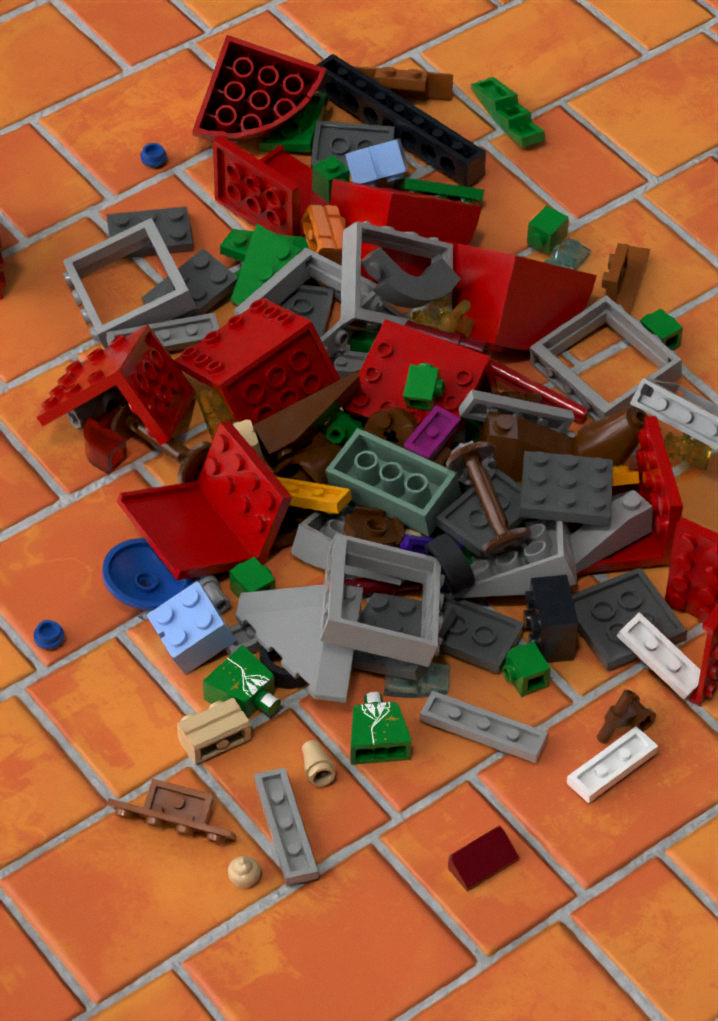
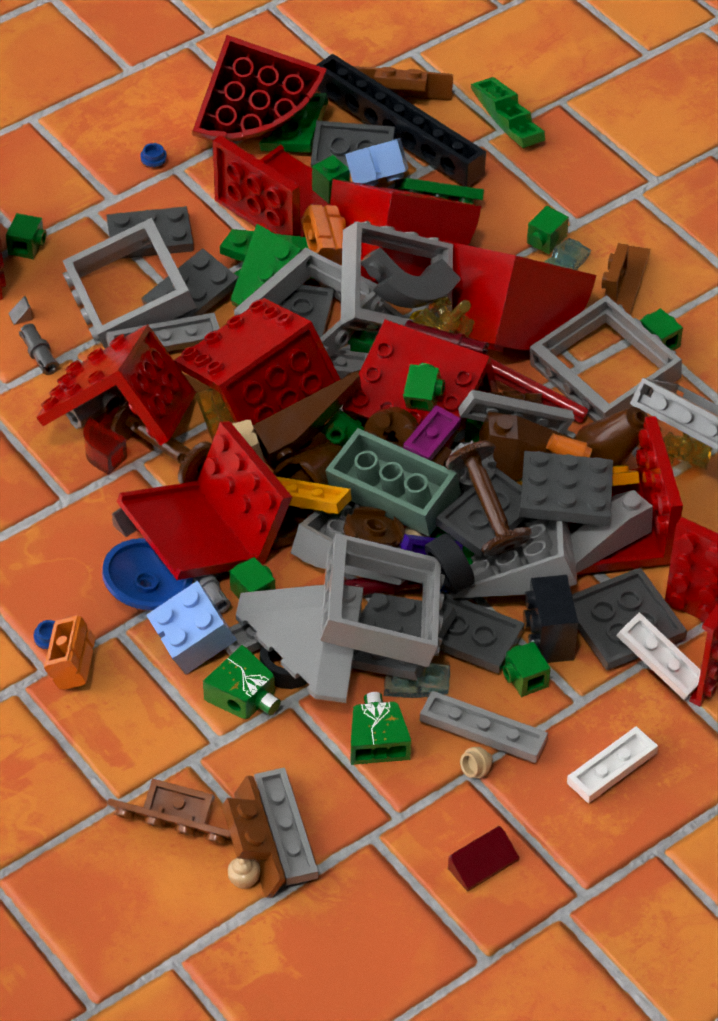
(21, 312): none -> flat silver piece
(25, 236): none -> green brick
(38, 349): none -> dark grey pin
(69, 652): none -> orange brick
(123, 523): none -> flat silver piece
(213, 730): tan brick -> none
(252, 834): none -> dark orange bracket
(318, 766): tan cone -> none
(476, 762): none -> tan plate
(563, 445): none -> orange cone
(625, 713): reddish brown piece -> none

